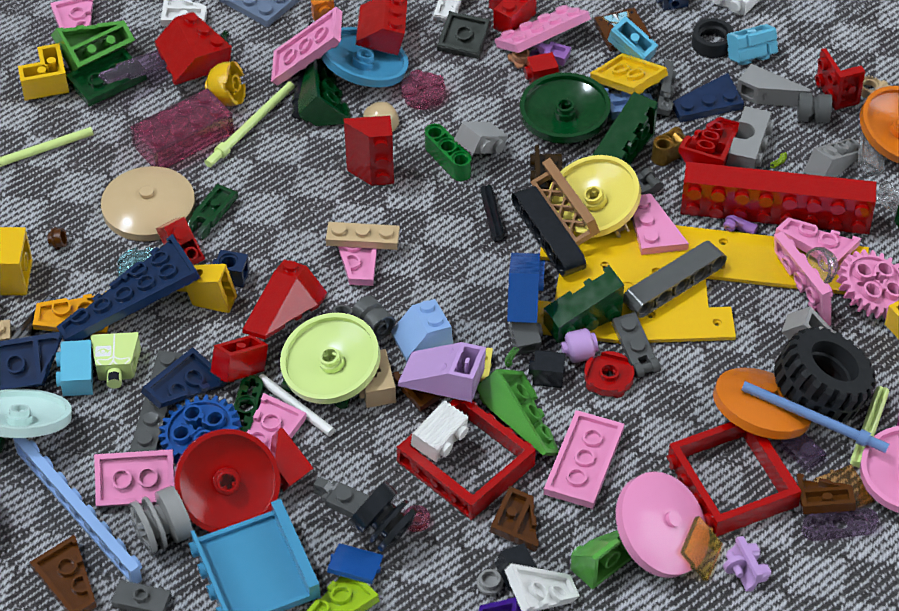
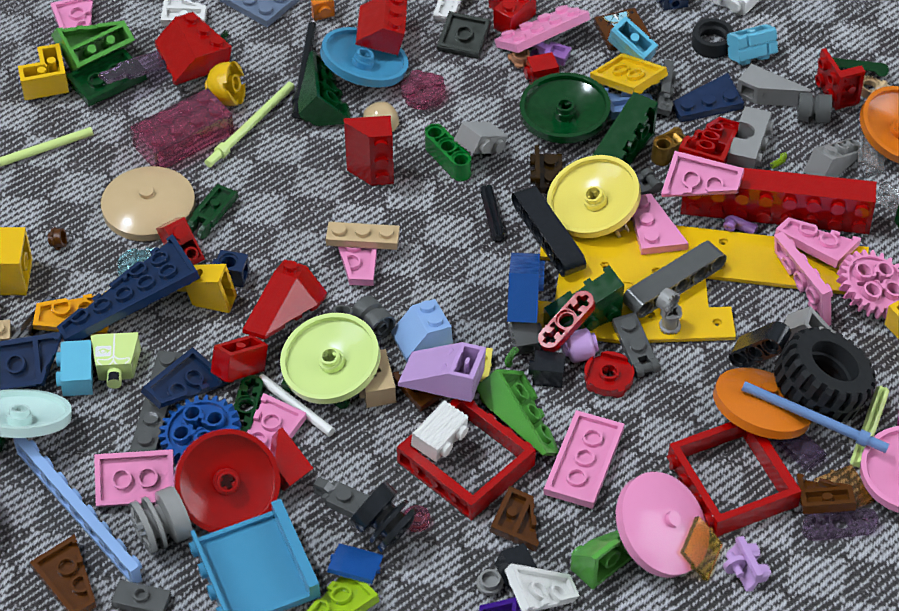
(307, 46): bright pink plate -> none
(549, 329): none -> beam
(570, 197): medium nougat fence -> none
(670, 311): none -> light grey connector
(700, 176): none -> bright pink wing
(760, 344): none -> black beam
(824, 262): clear piece -> none
(880, 68): none -> dark green plate

